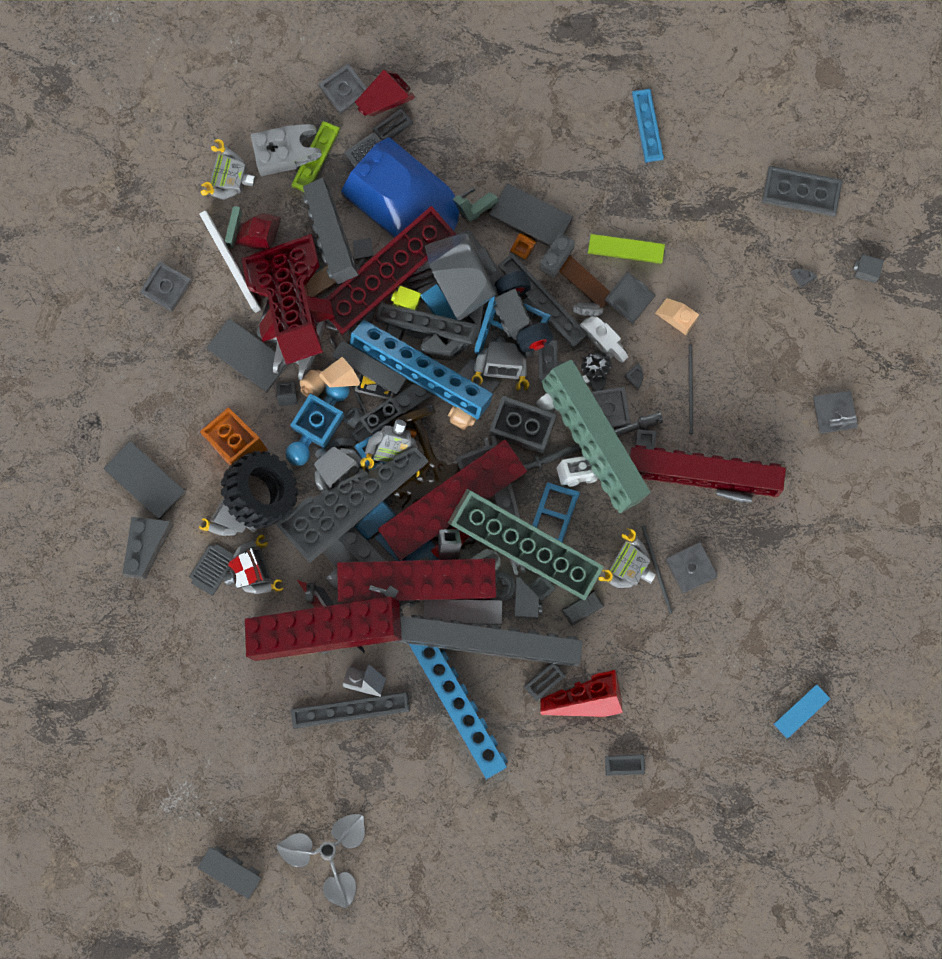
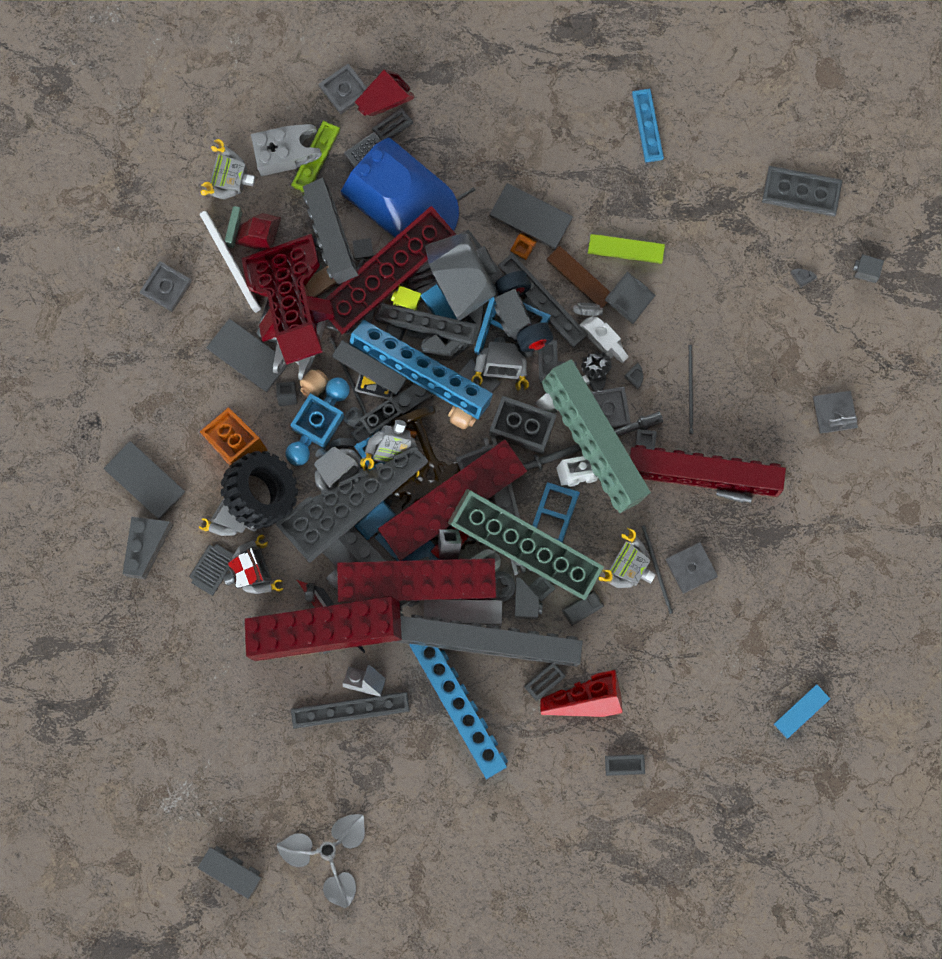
(340, 374): light nougat slope -> none
(391, 592): dark grey hand -> none
(473, 211): sand green bracket -> none
(556, 255): dark grey brick -> none
(677, 315): light nougat slope -> none

